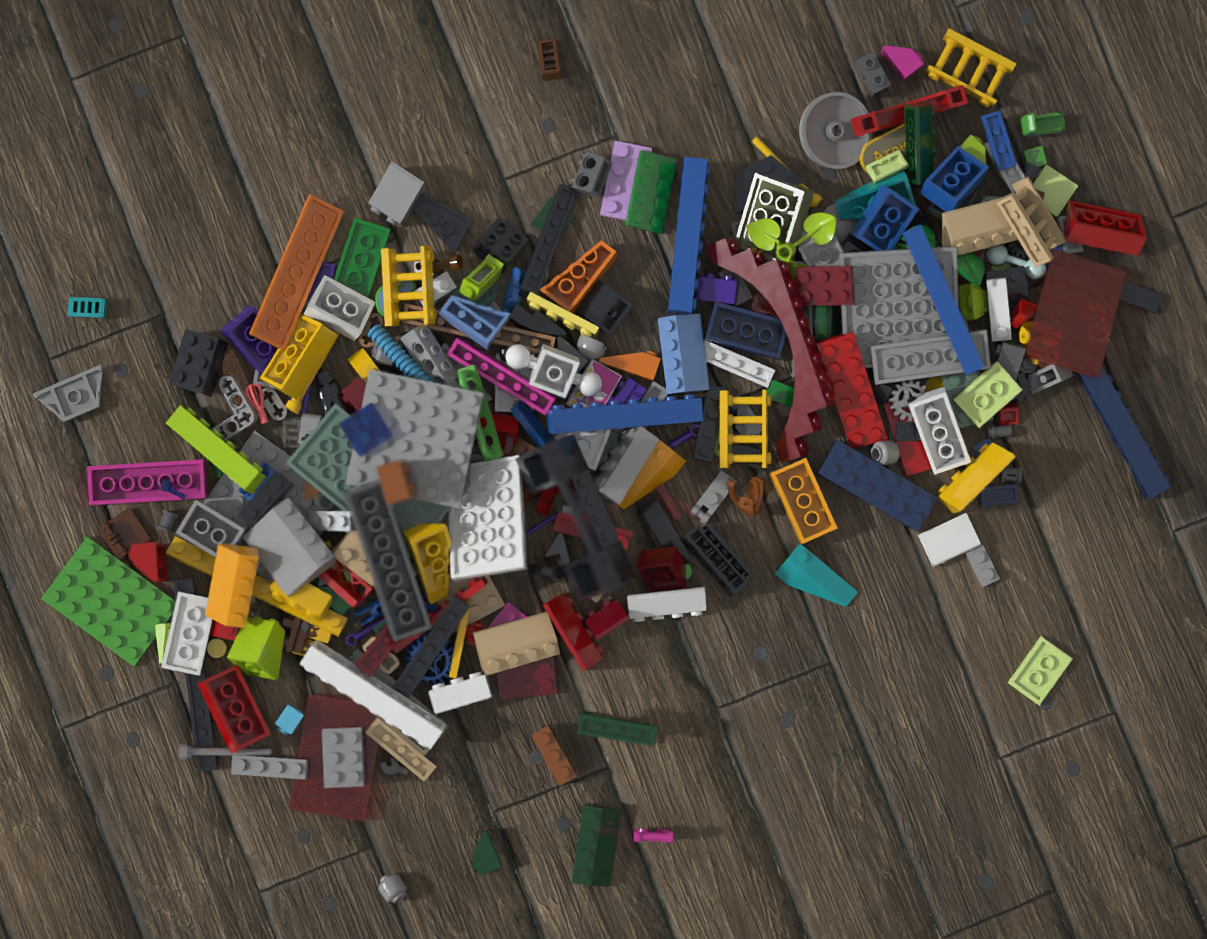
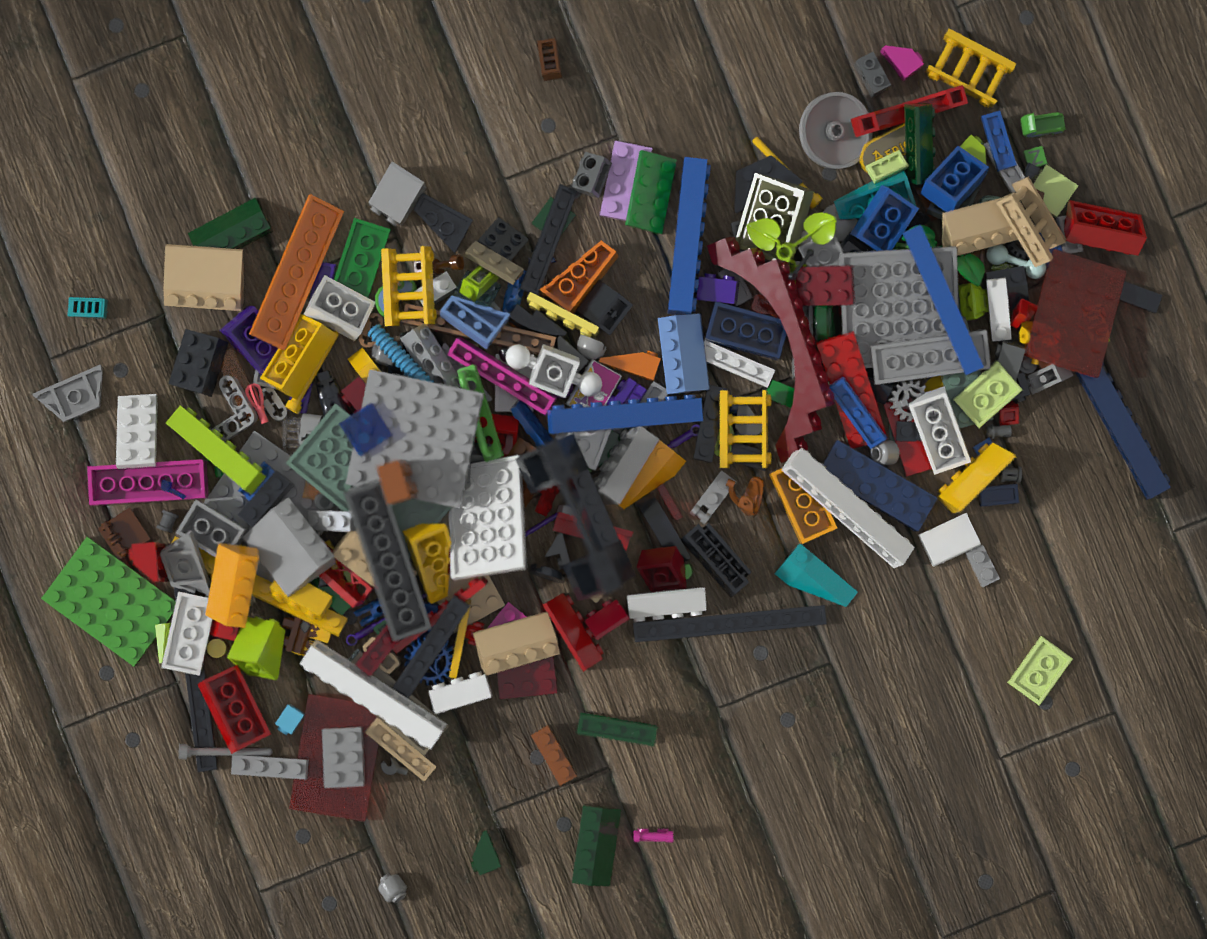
(136, 431): none -> white plate
(185, 565): none -> light grey wing
(203, 277): none -> tan slope
(234, 228): none -> dark green slope
(494, 262): none -> dark tan plate
(729, 623): none -> black plate
(792, 276): none -> black hinge
(848, 508): none -> white brick
(857, 413): none -> blue tile

